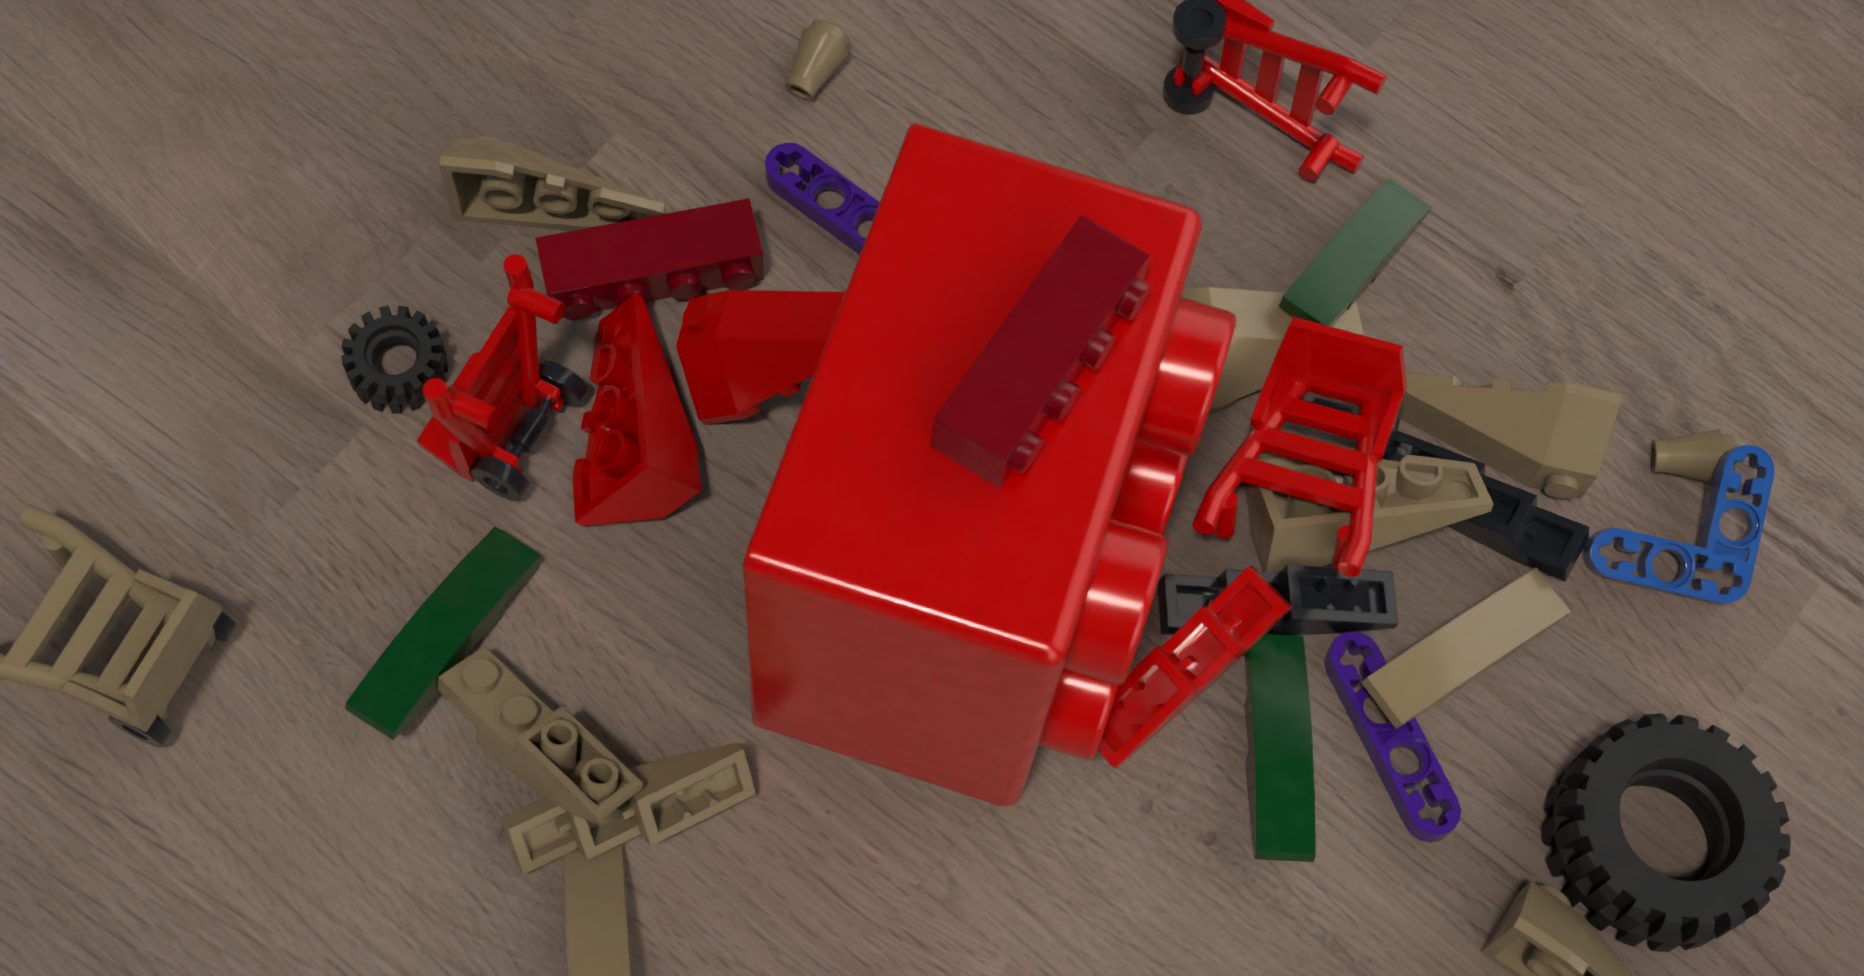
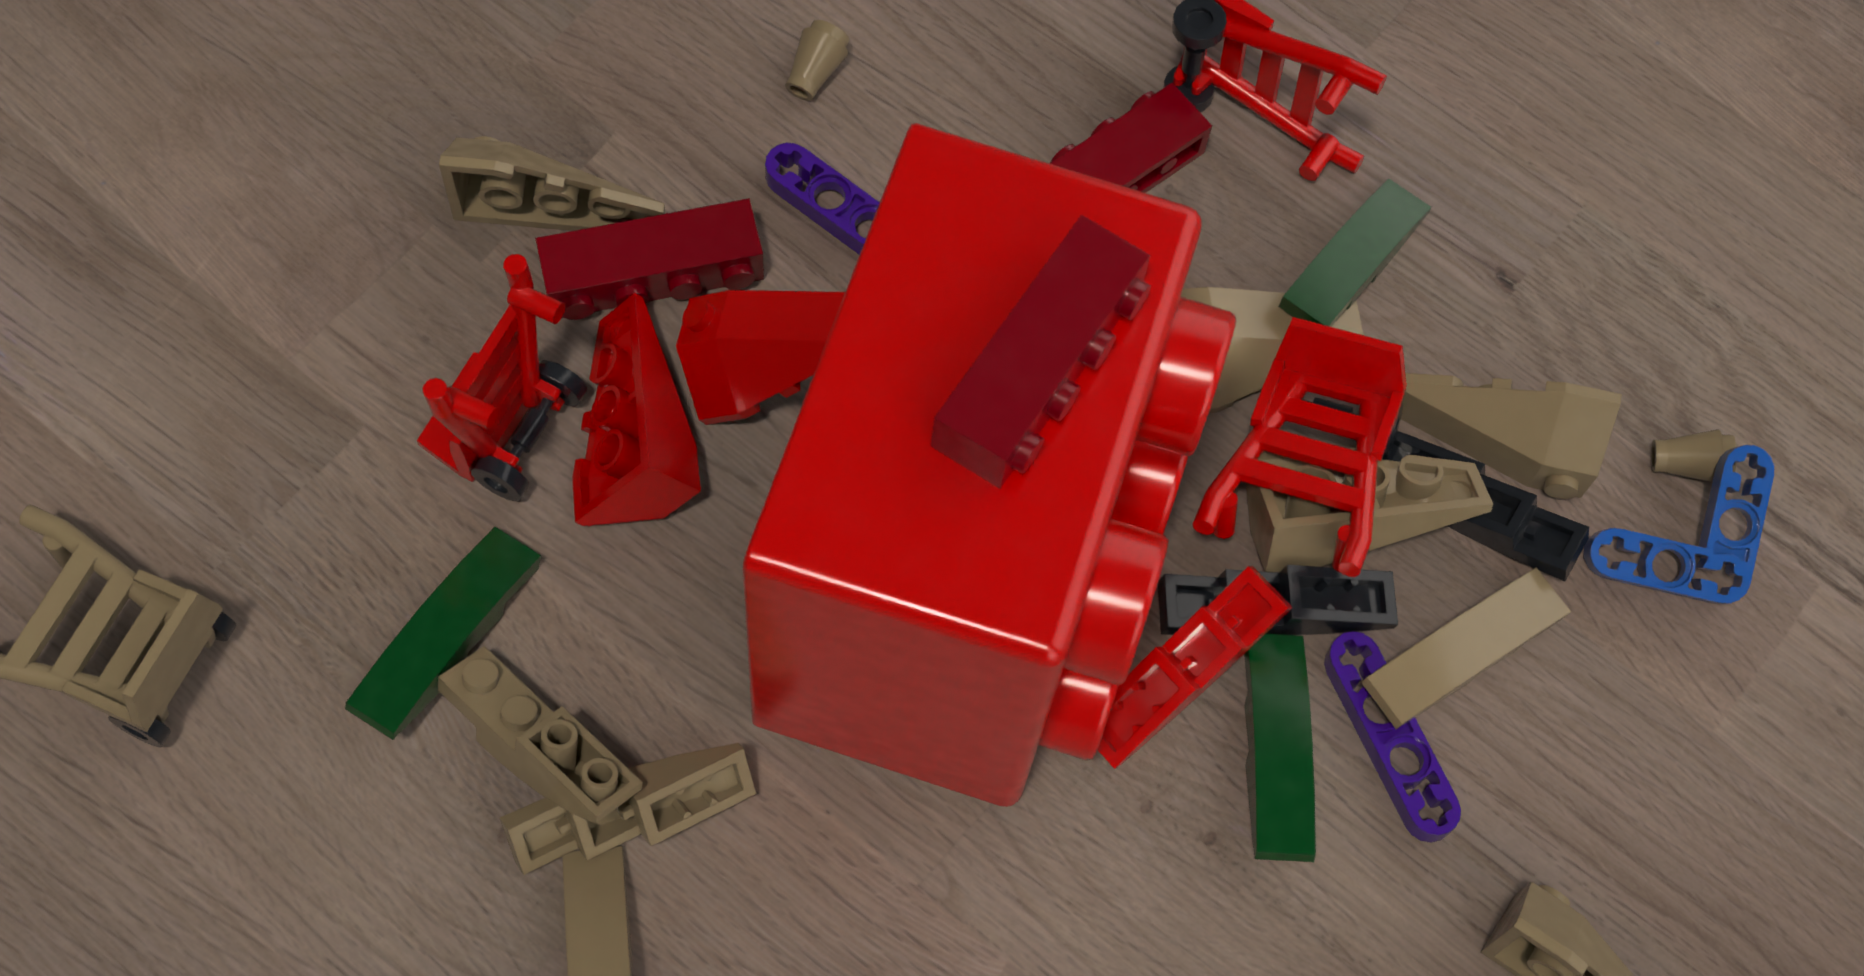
(383, 333): black tyre -> none
(1142, 145): none -> dark red brick
(1722, 792): black tyre -> none

